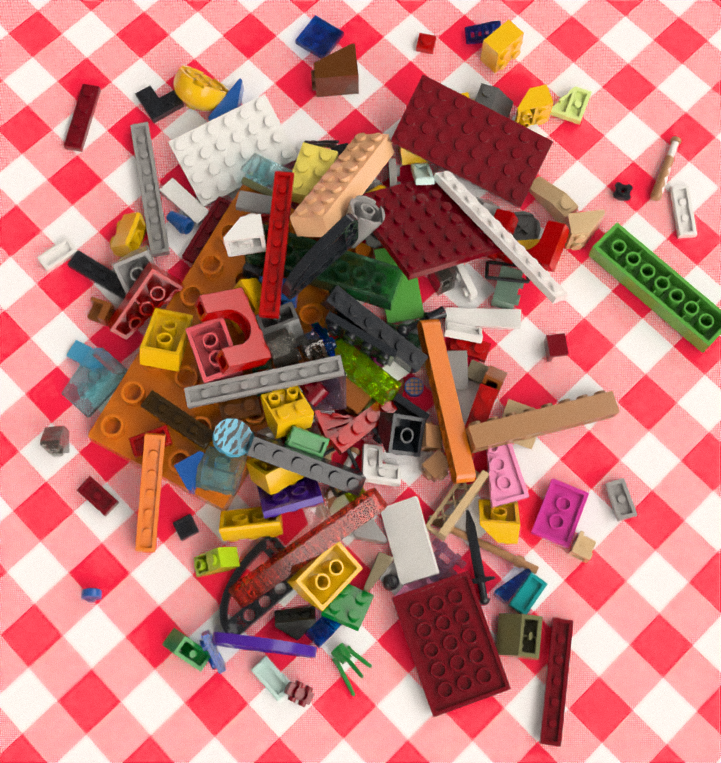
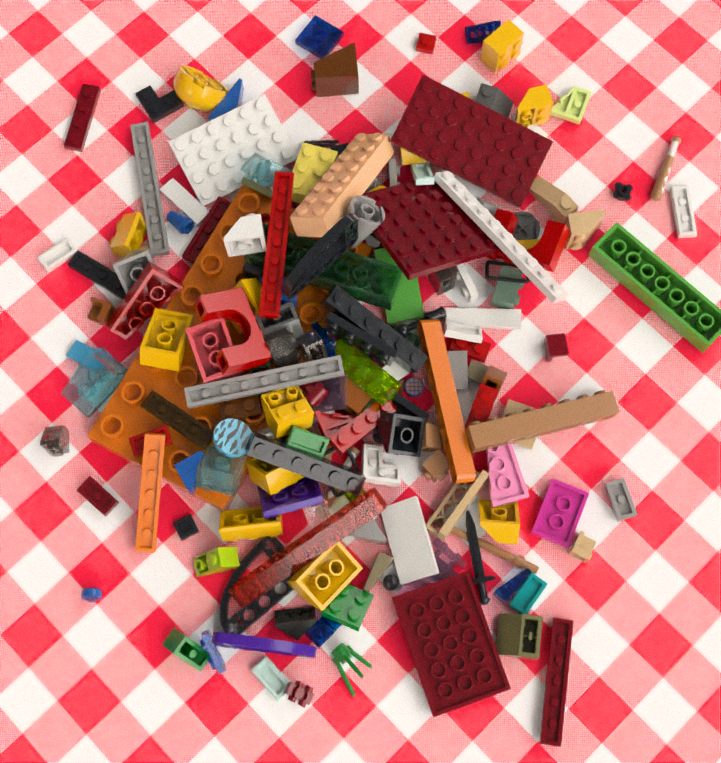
(253, 202): light grey tile -> none

